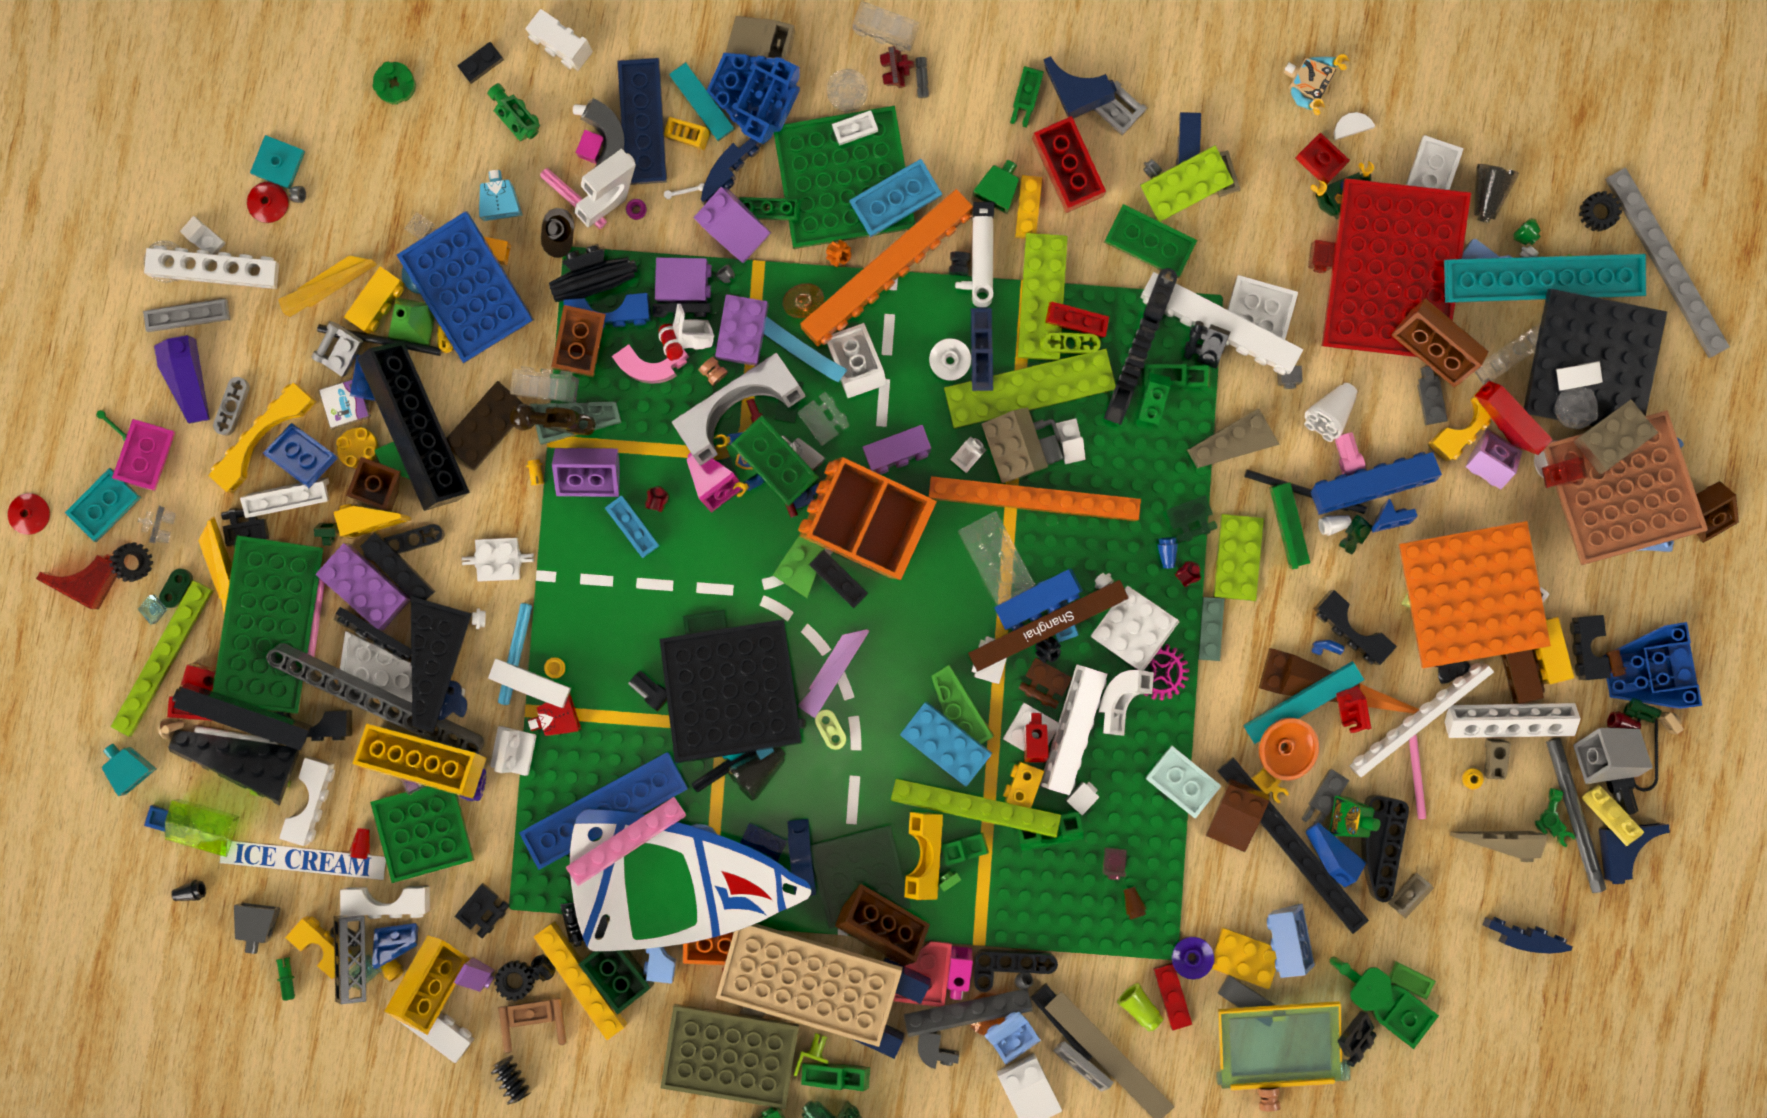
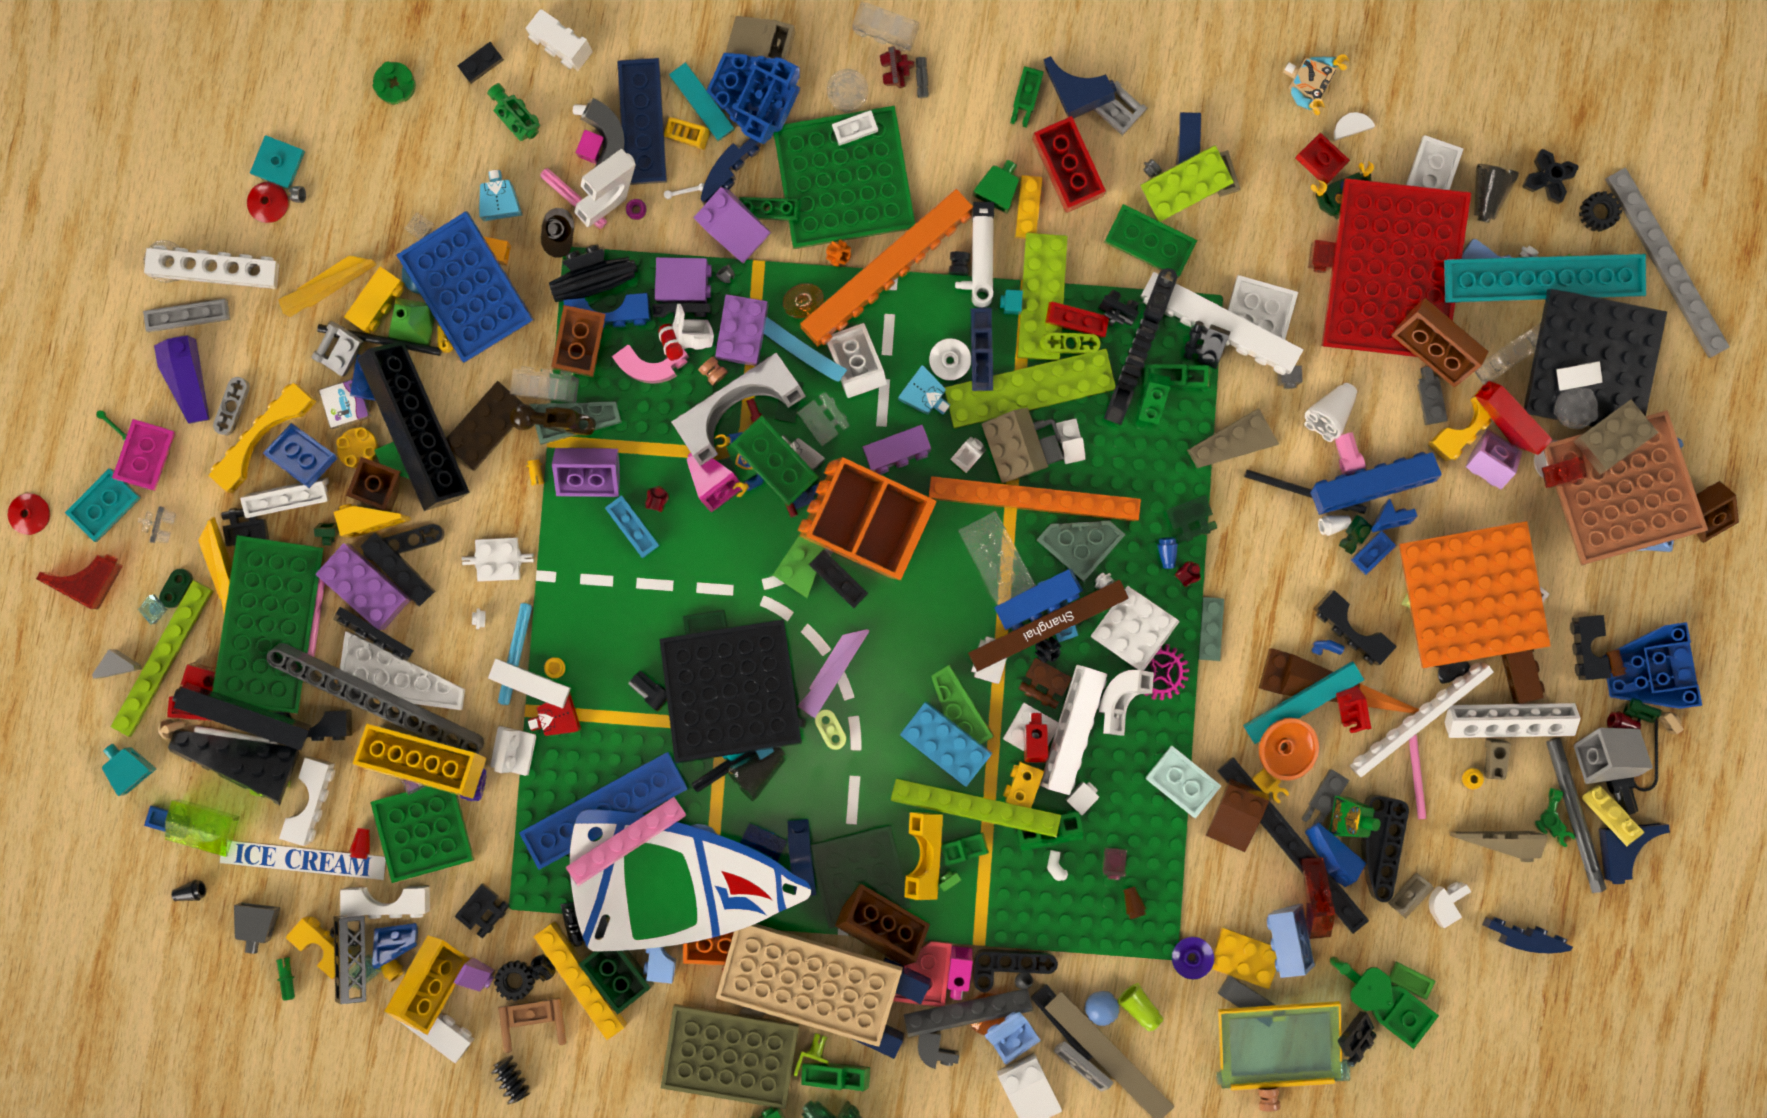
(115, 663): none -> light grey slope
(143, 560): black tyre -> none
(202, 236): white slope -> none
(435, 648): black wing -> none
(454, 703): dark blue plate -> none
(895, 198): dark azure plate -> none
(924, 393): none -> medium azure torso
(1012, 302): none -> teal plate
(1054, 868): none -> white arm
(1081, 544): none -> sand green plate
(1102, 1008): none -> medium blue hair
(1118, 311): none -> black hips
(1172, 996): red plate -> none
(1238, 557): lime plate -> none
(1289, 525): green fence -> none
(1319, 903): none -> clear red arch
(1373, 552): none -> blue plate
(1442, 903): none -> white brick
(1528, 232): green cone -> none
(1550, 176): none -> black plant
(1554, 660): yellow brick -> none

